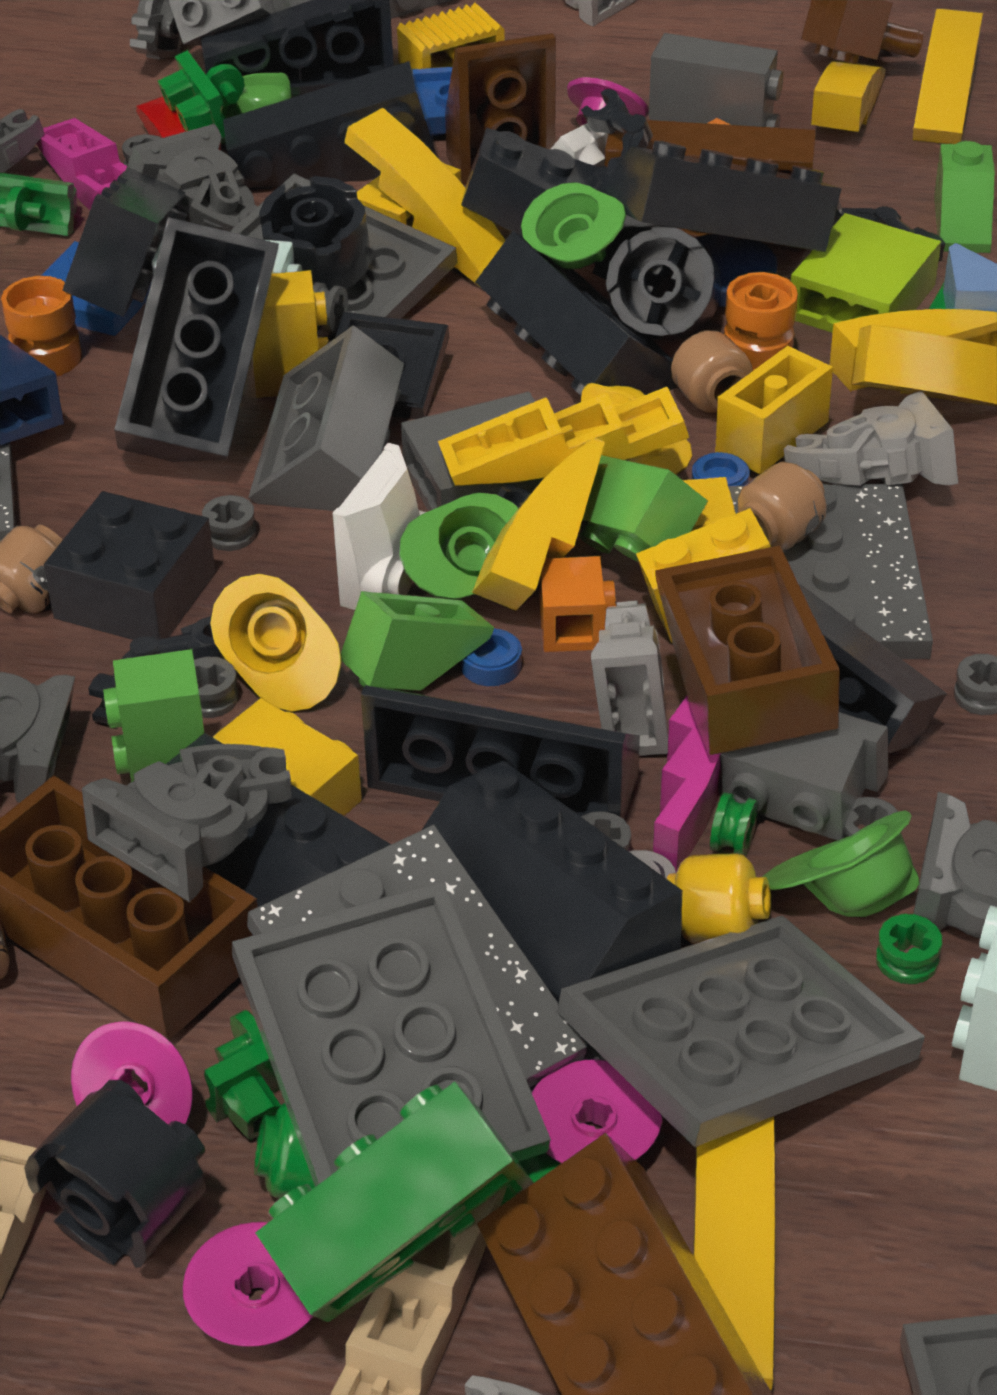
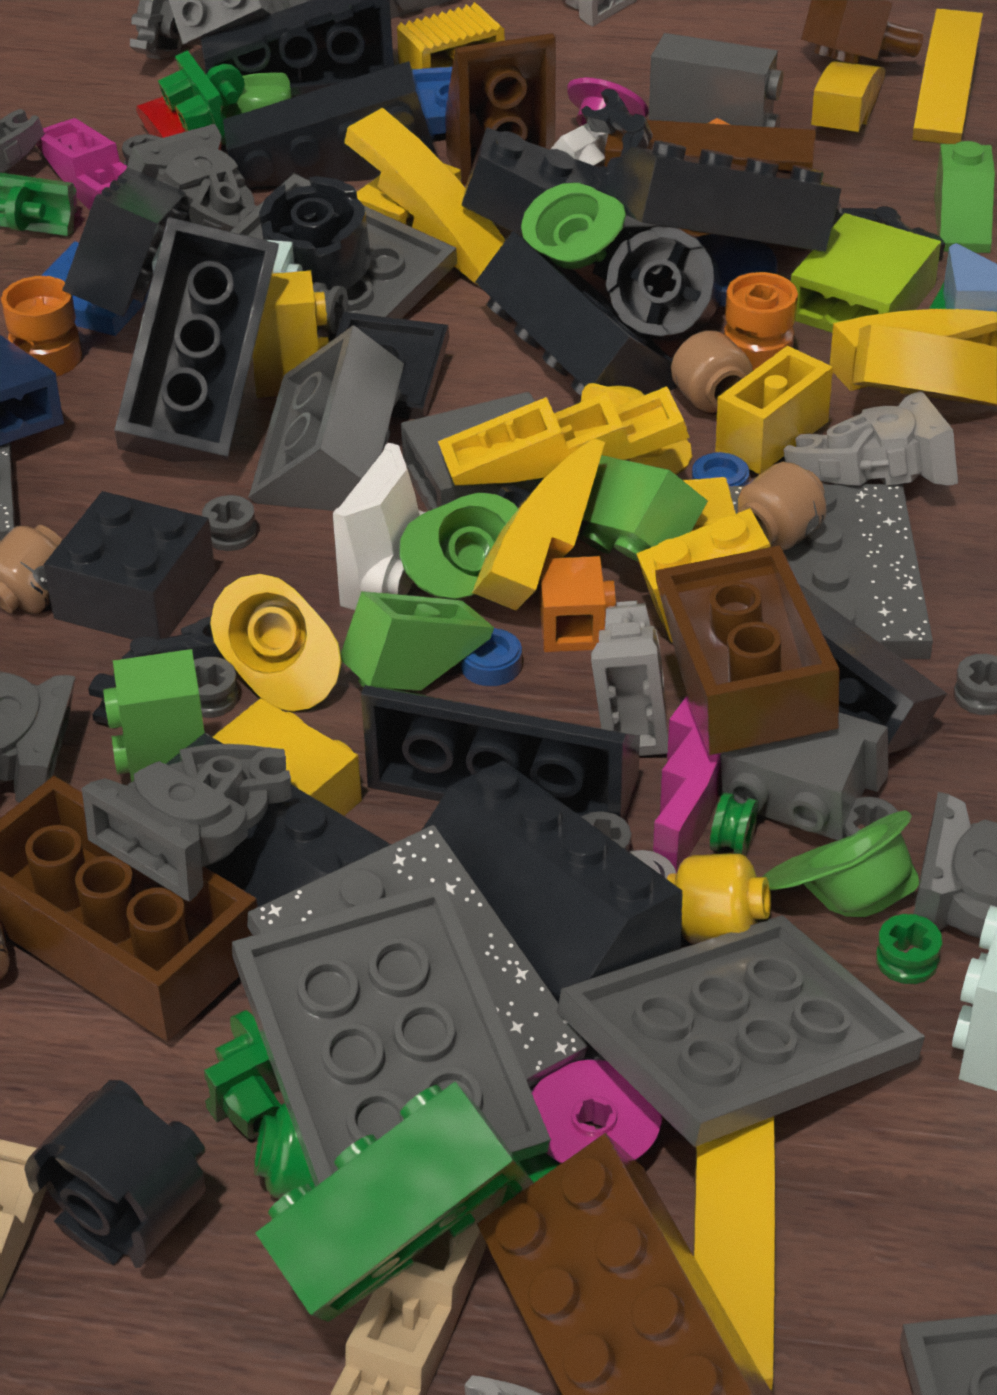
(127, 1046): dark pink piece -> none
(222, 1278): dark pink piece -> none

